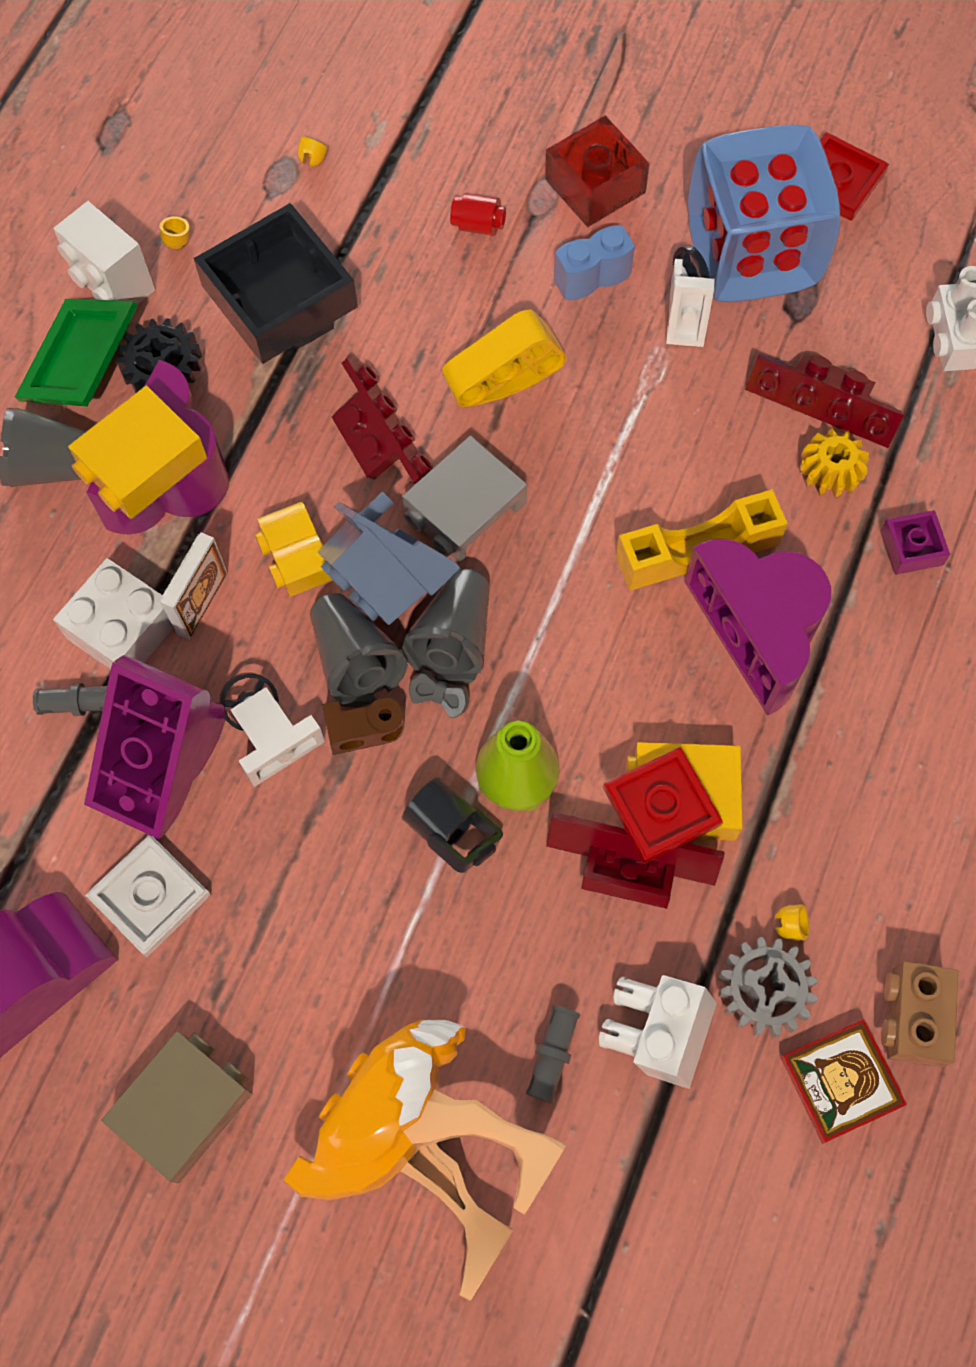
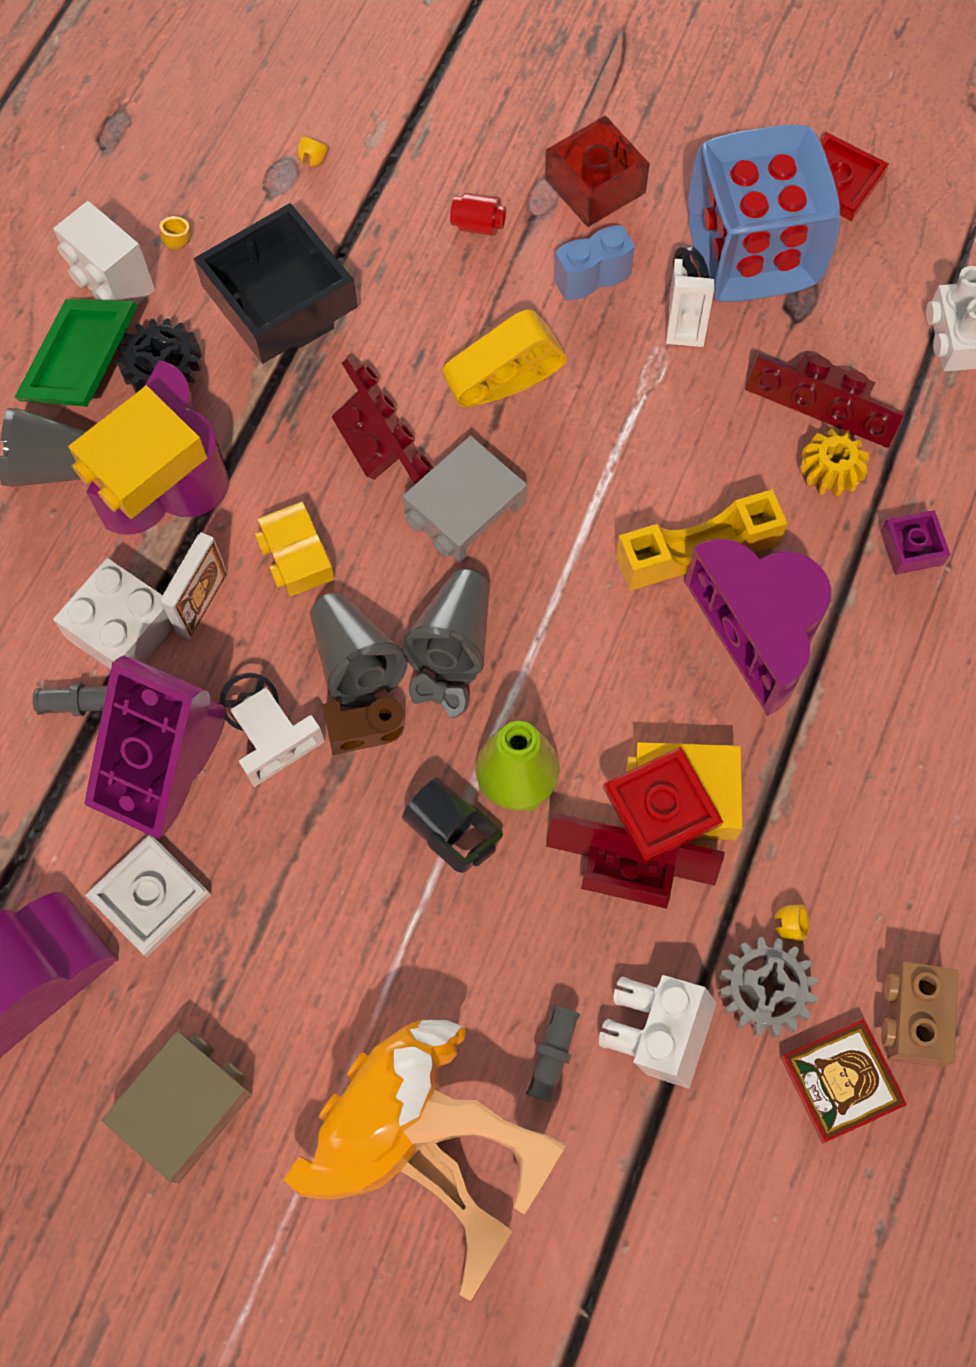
(380, 565): sand blue piece -> none

